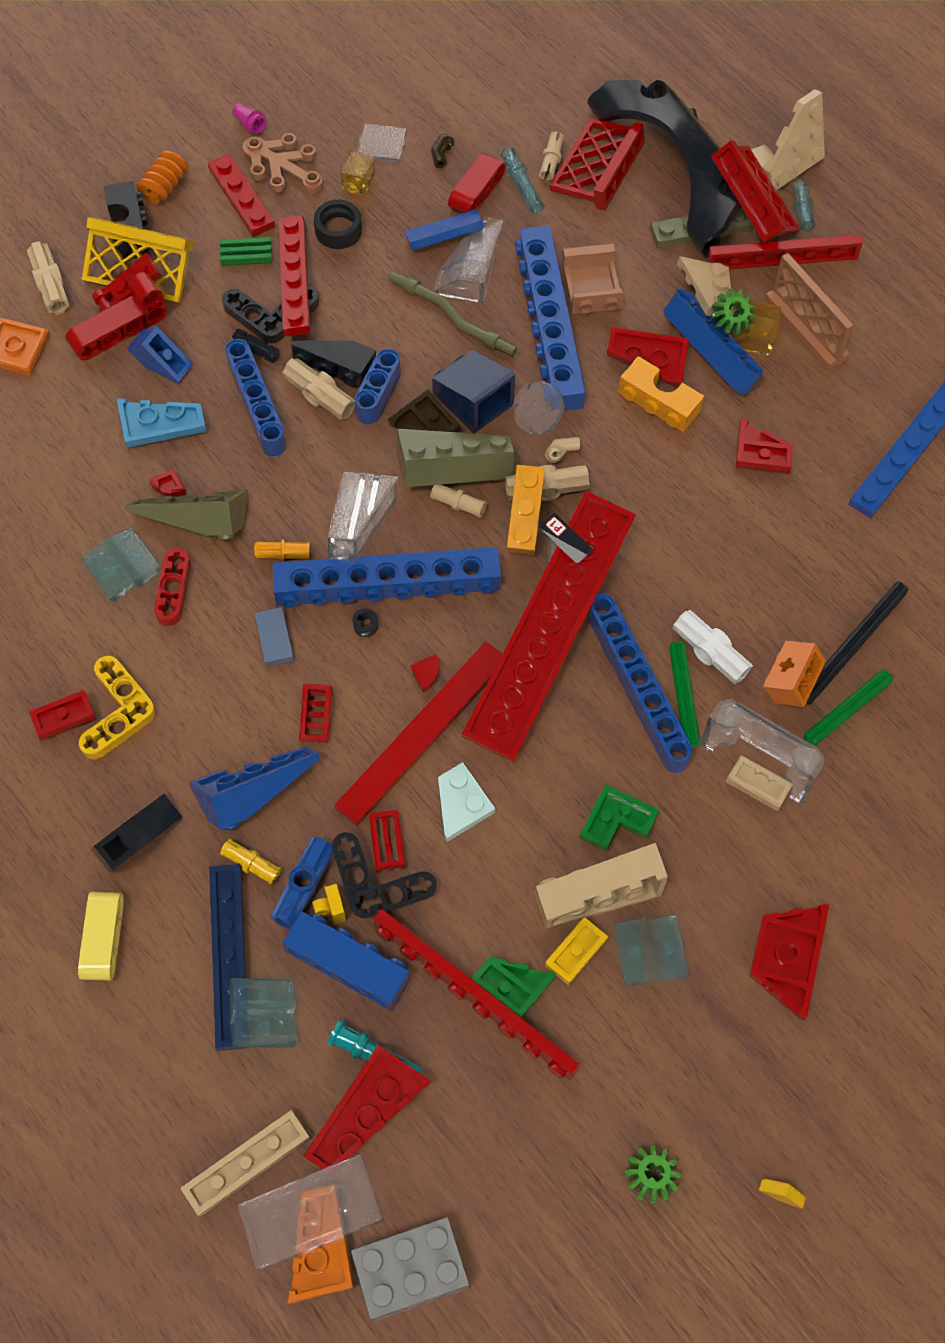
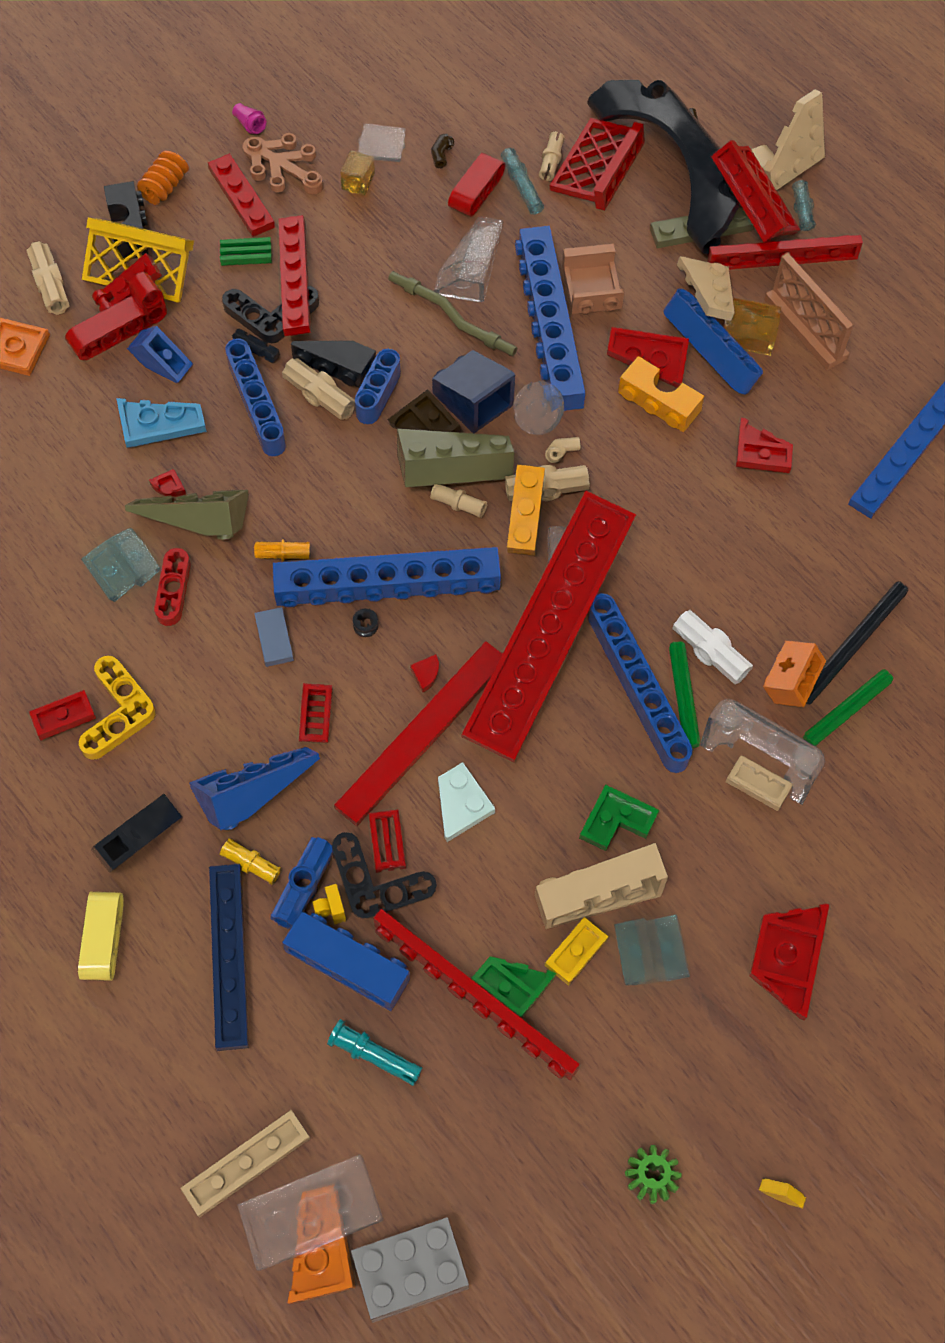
(262, 1013): clear light blue slope -> none
(334, 209): black tyre -> none
(358, 512): clear slope -> none
(371, 1100): red wing -> none
(444, 229): blue tile -> none
(565, 538): sticker -> none
(742, 309): bright green gear -> none

